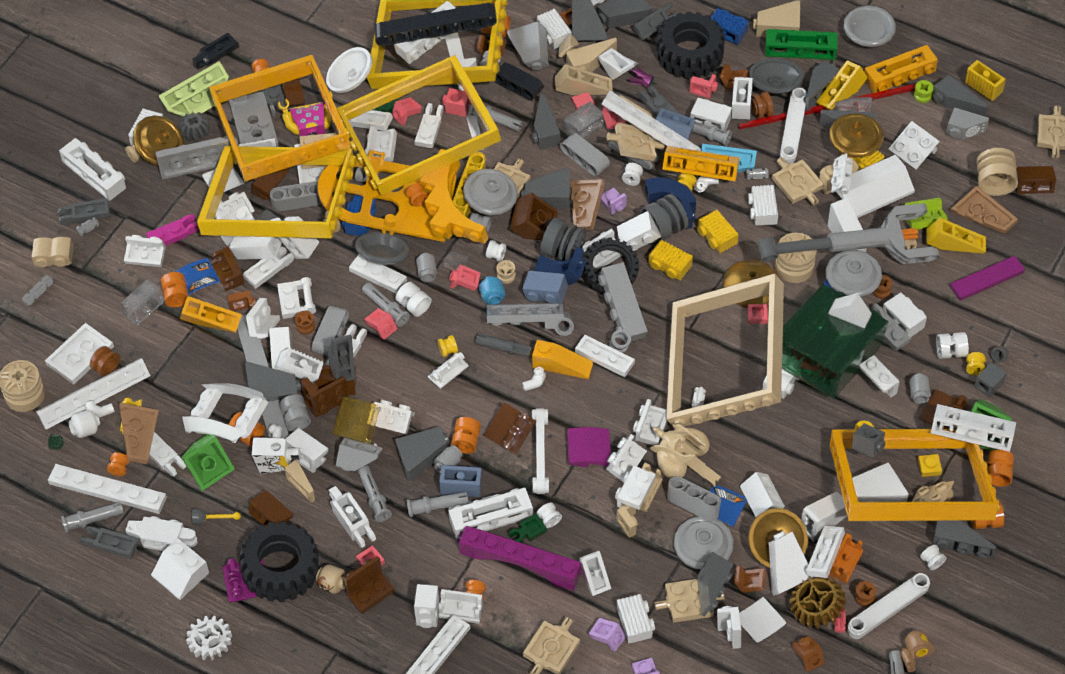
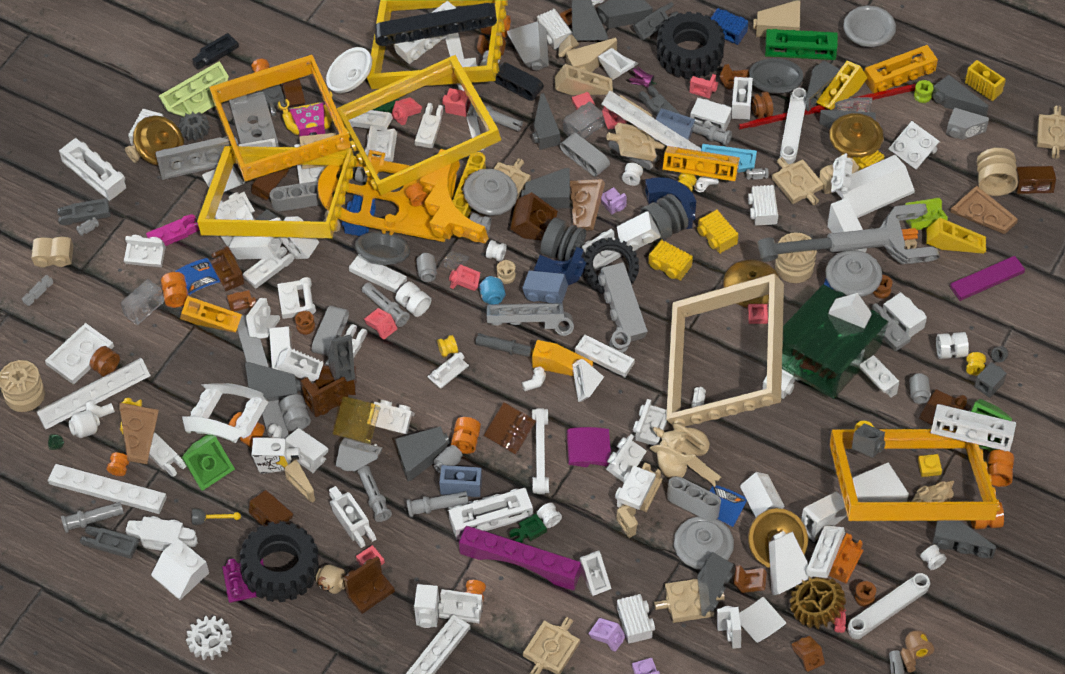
(585, 379): none -> white slope

